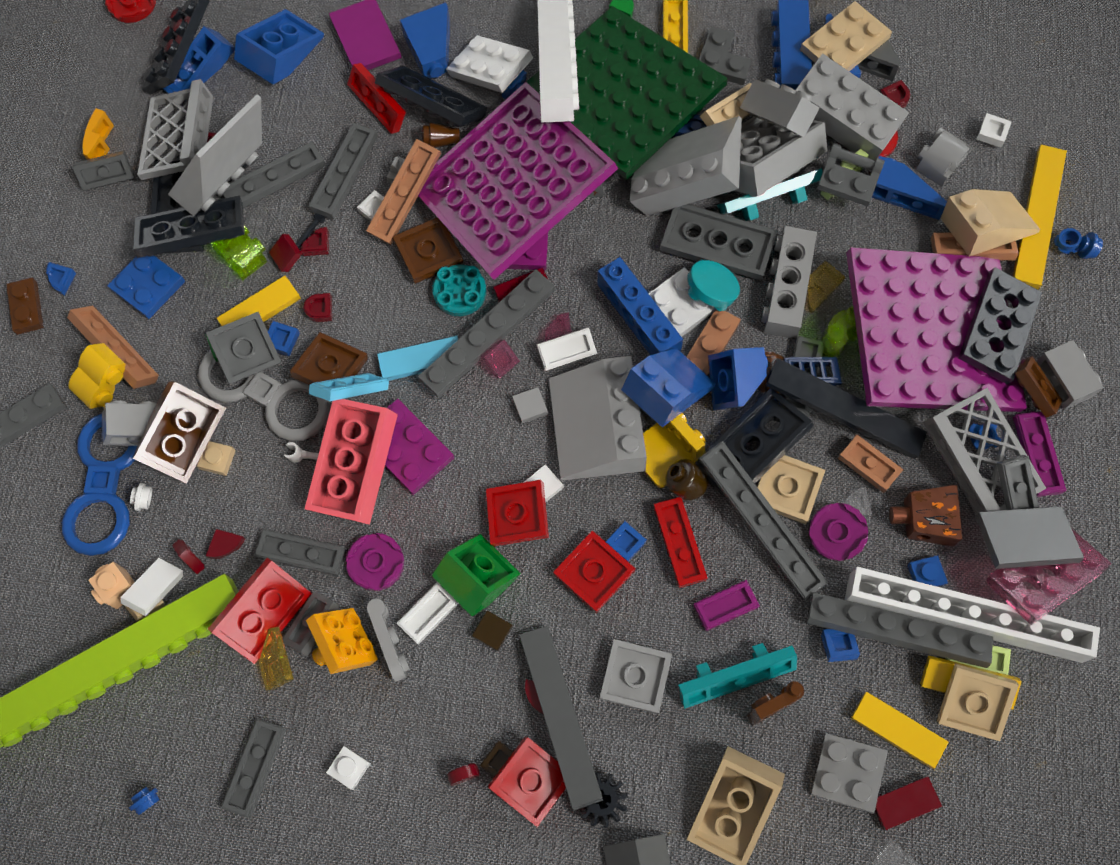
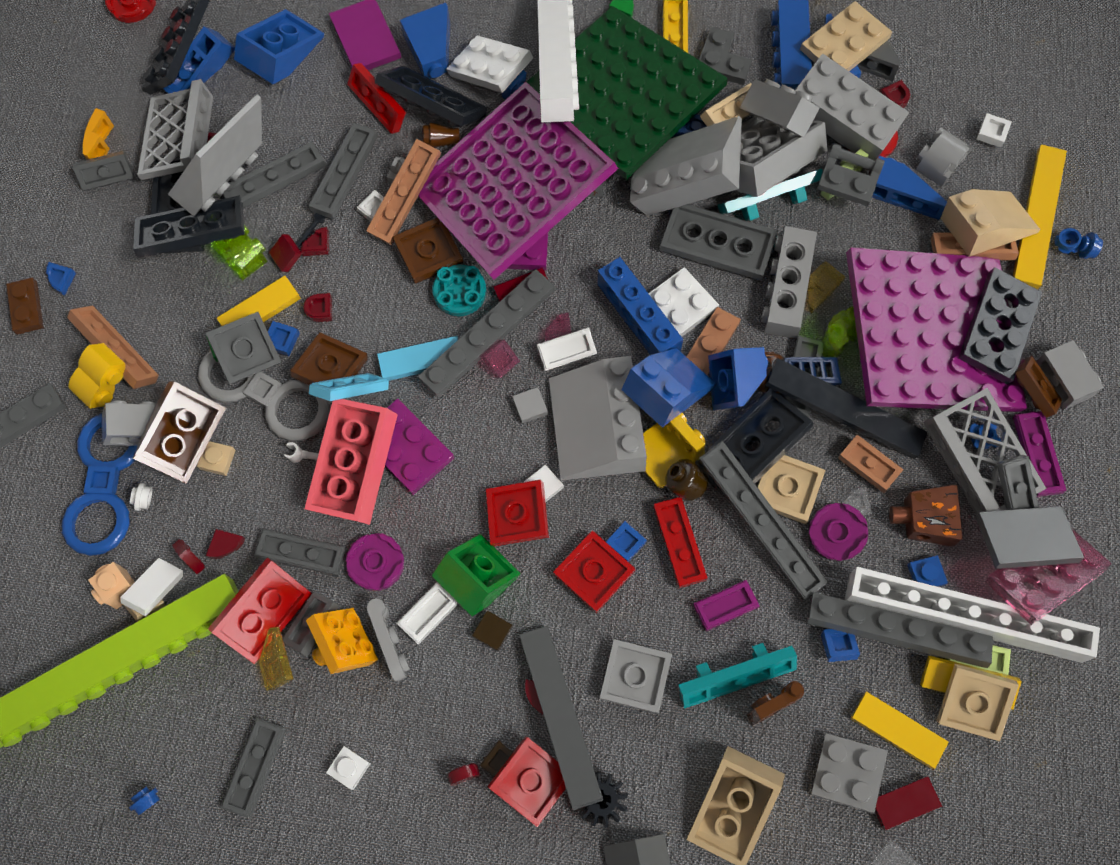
(146, 284): blue plate -> none
(712, 284): teal tile -> none

